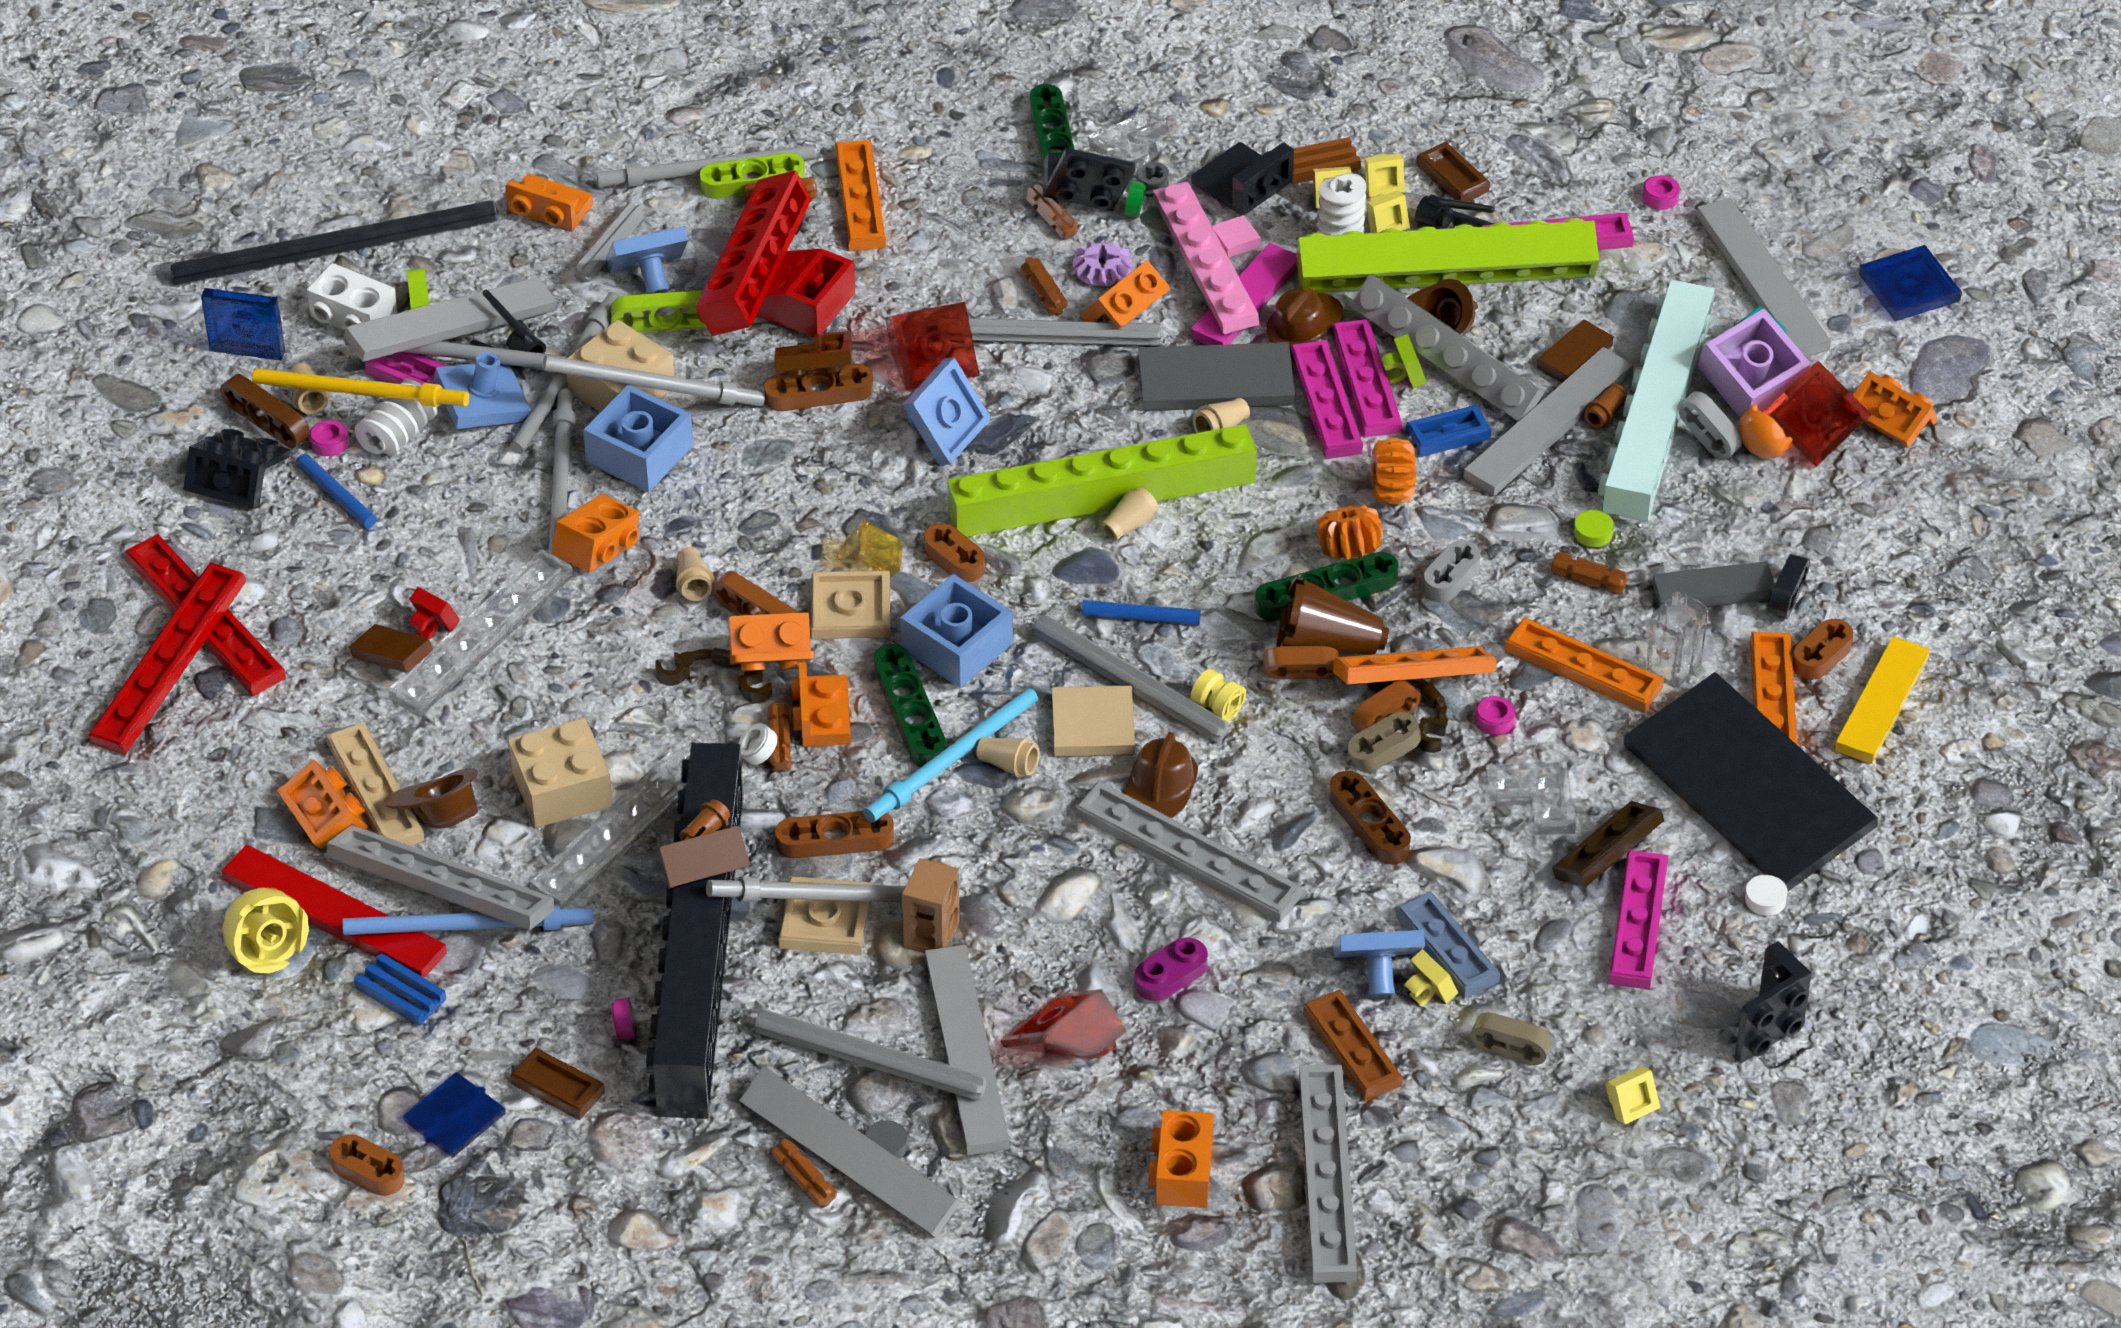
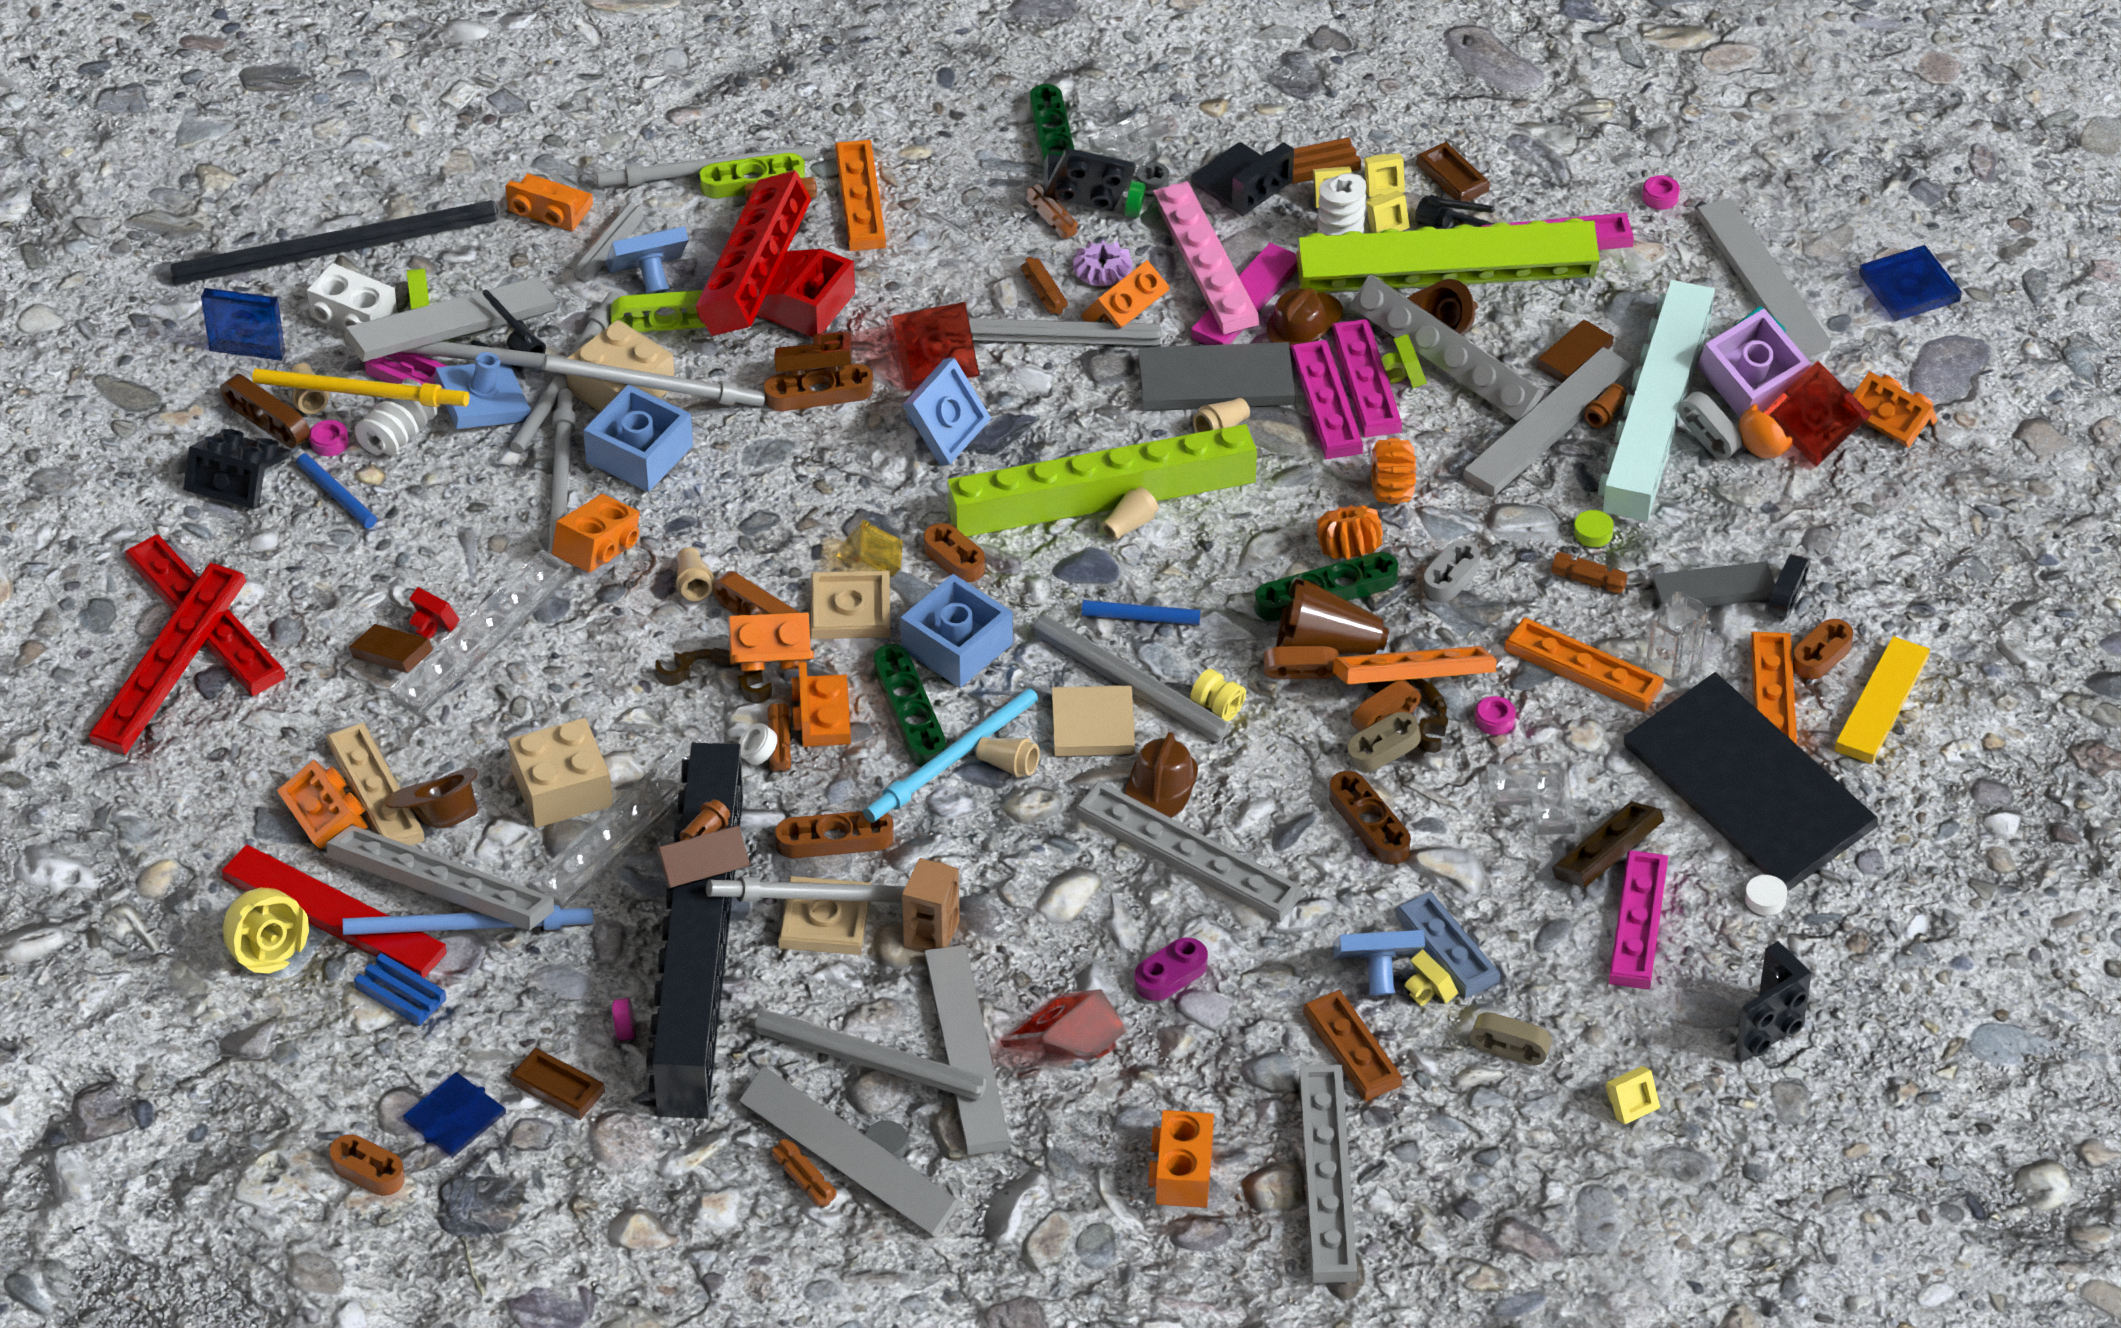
(1237, 236): bright pink tile -> none
(1450, 434): blue tile -> none

